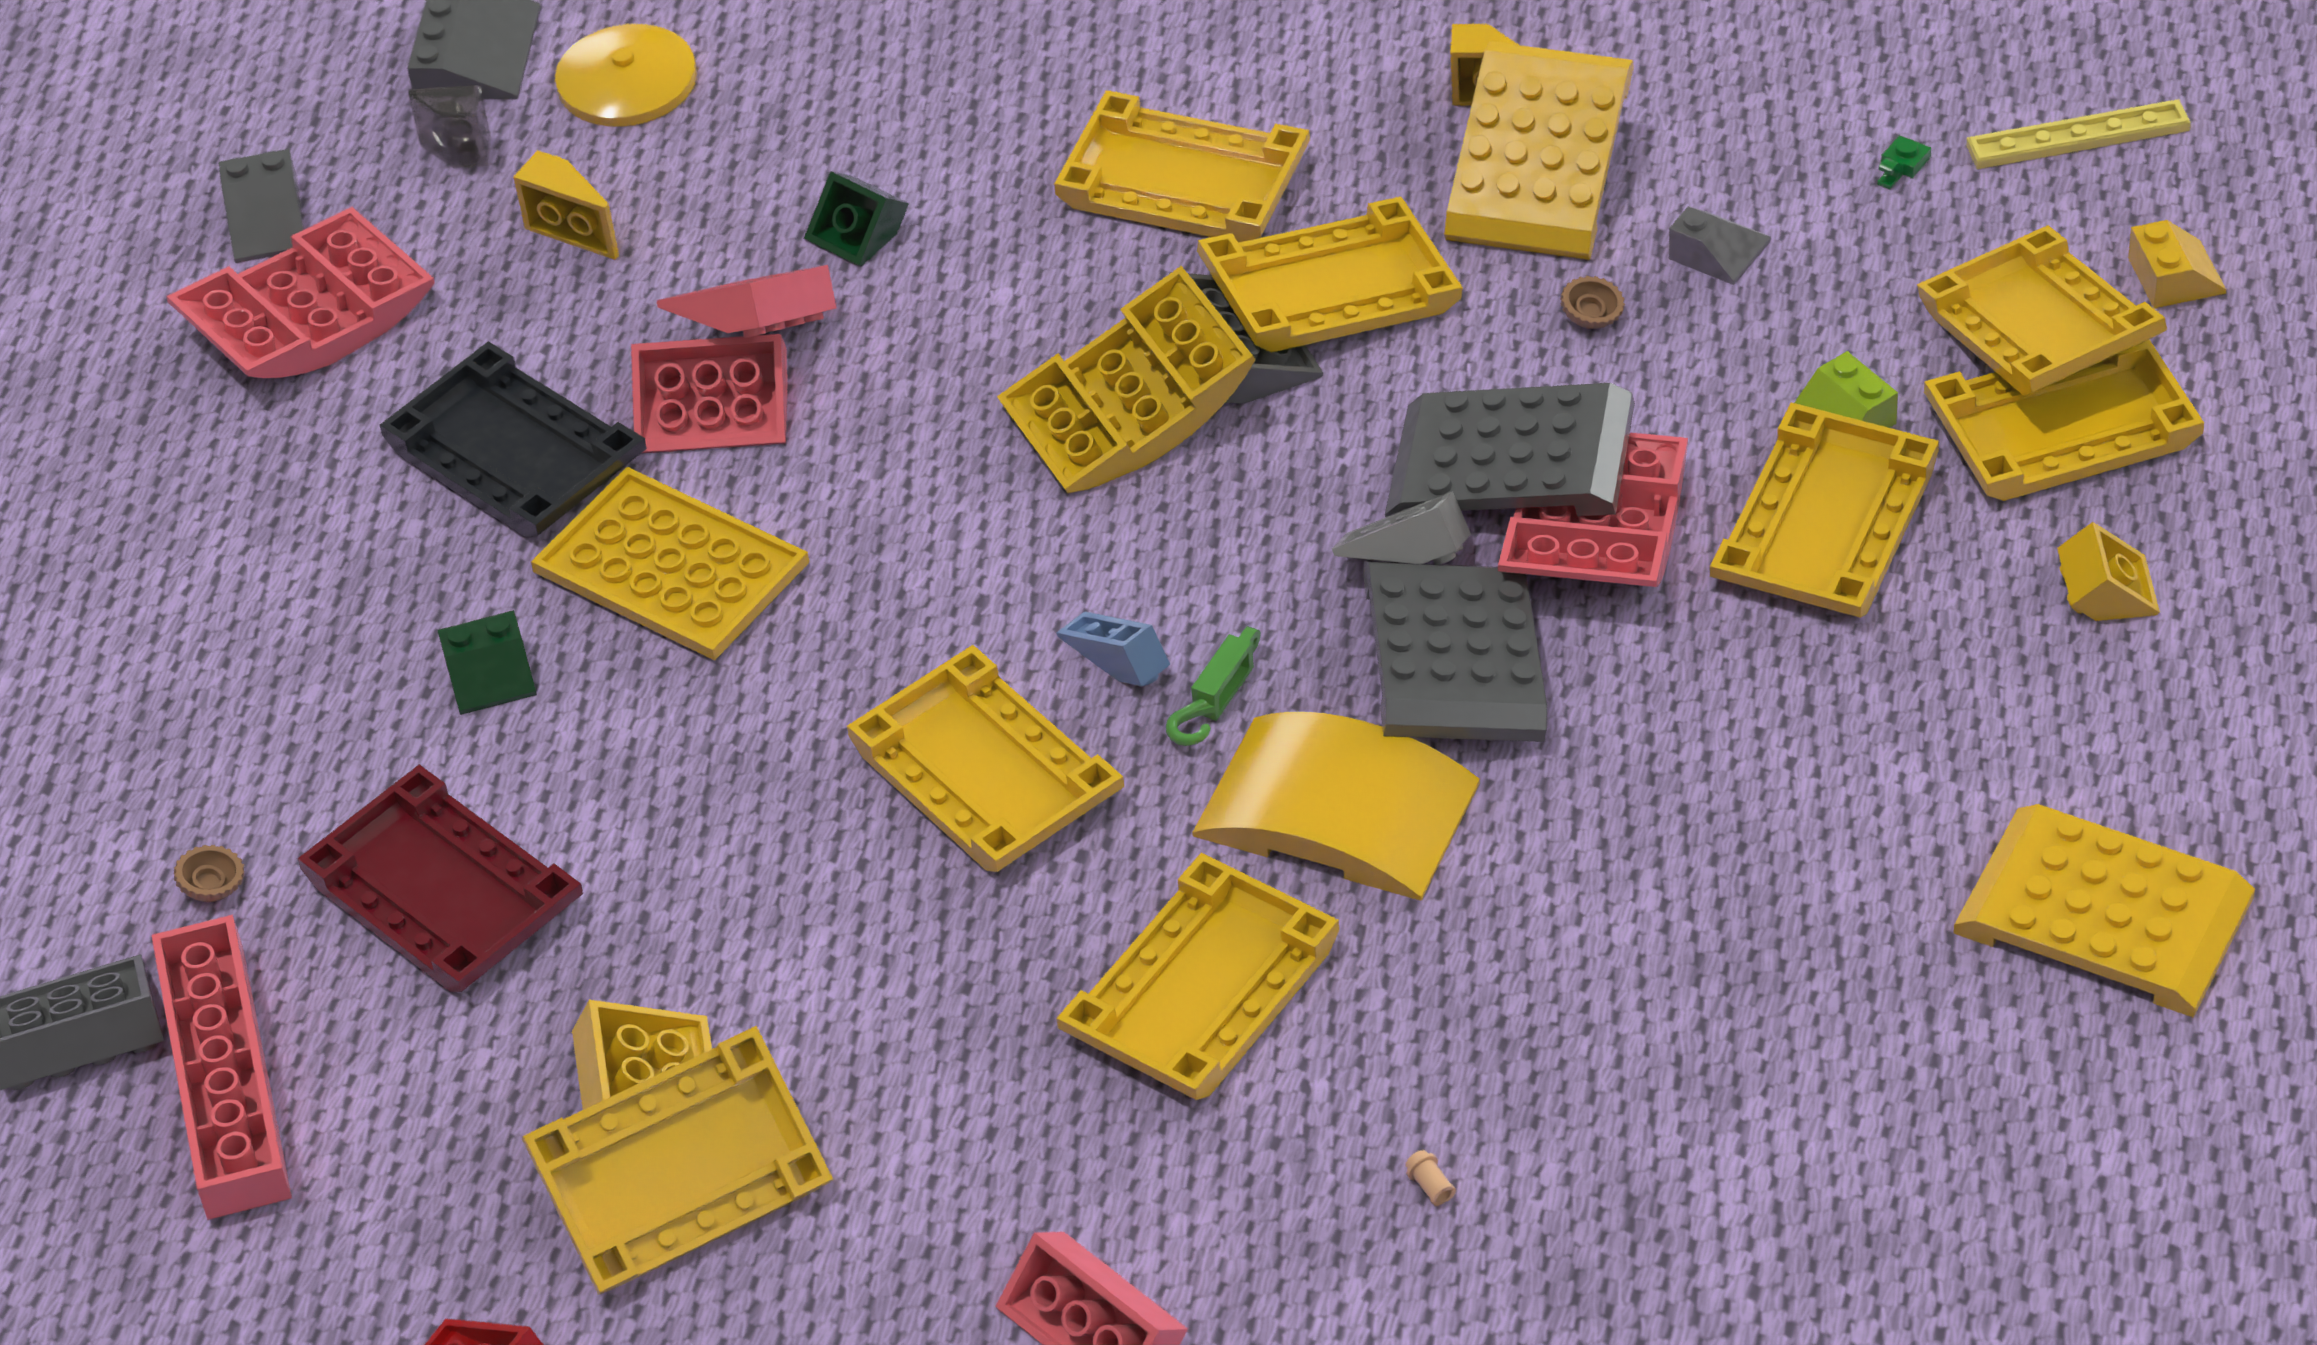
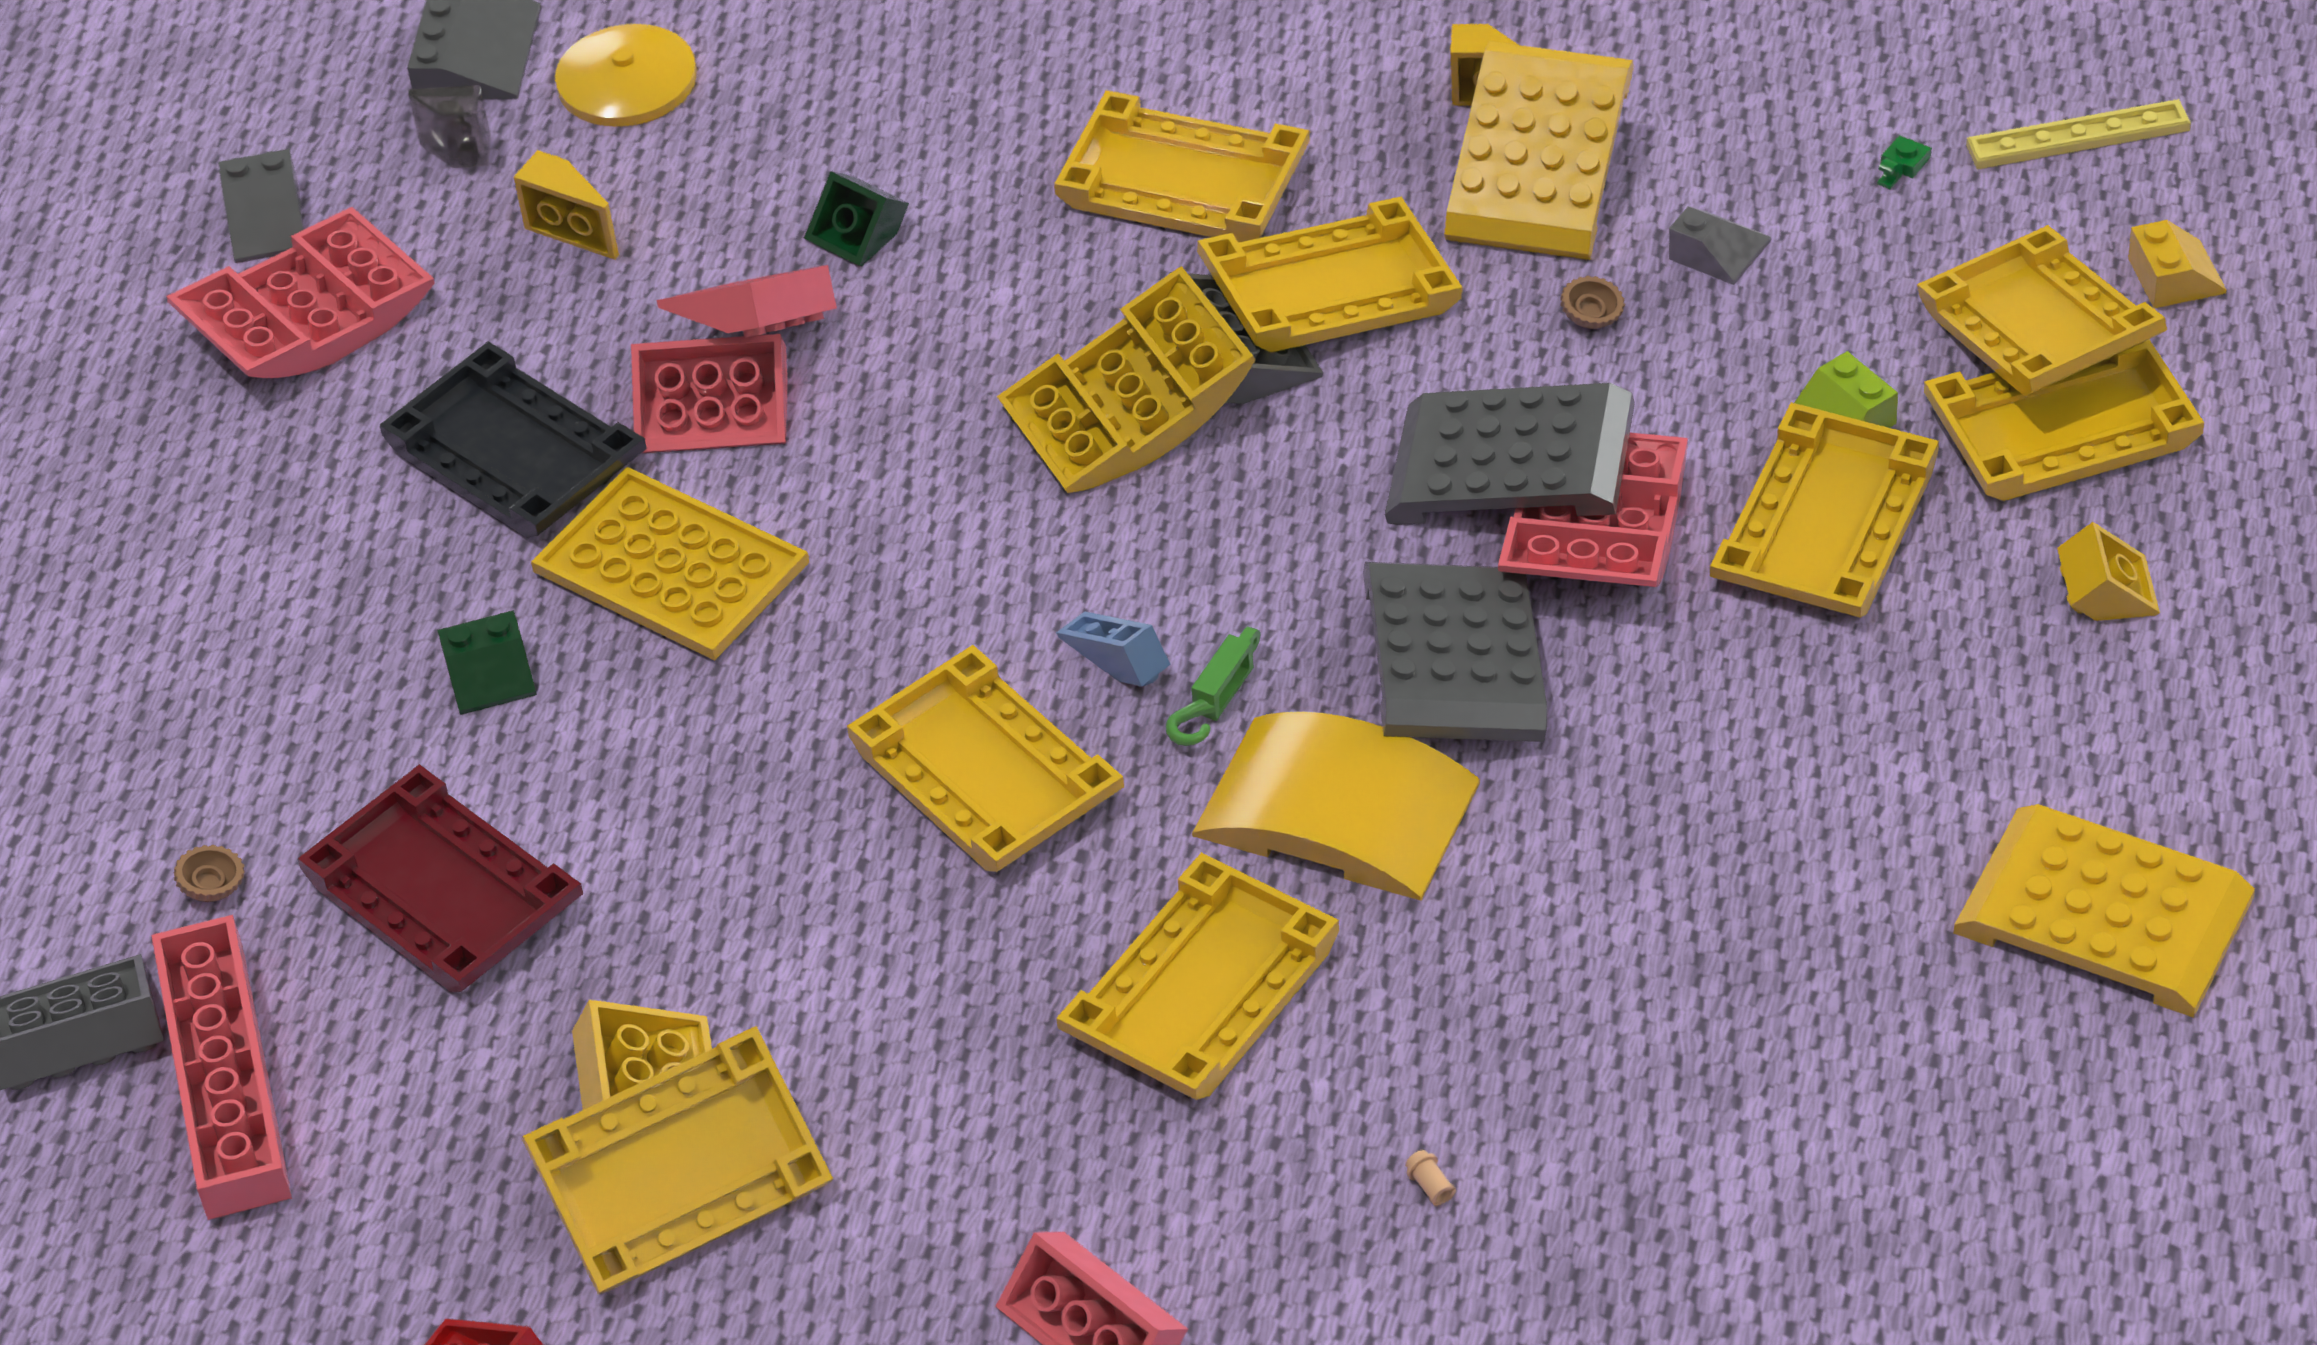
(1411, 536): light grey slope -> none

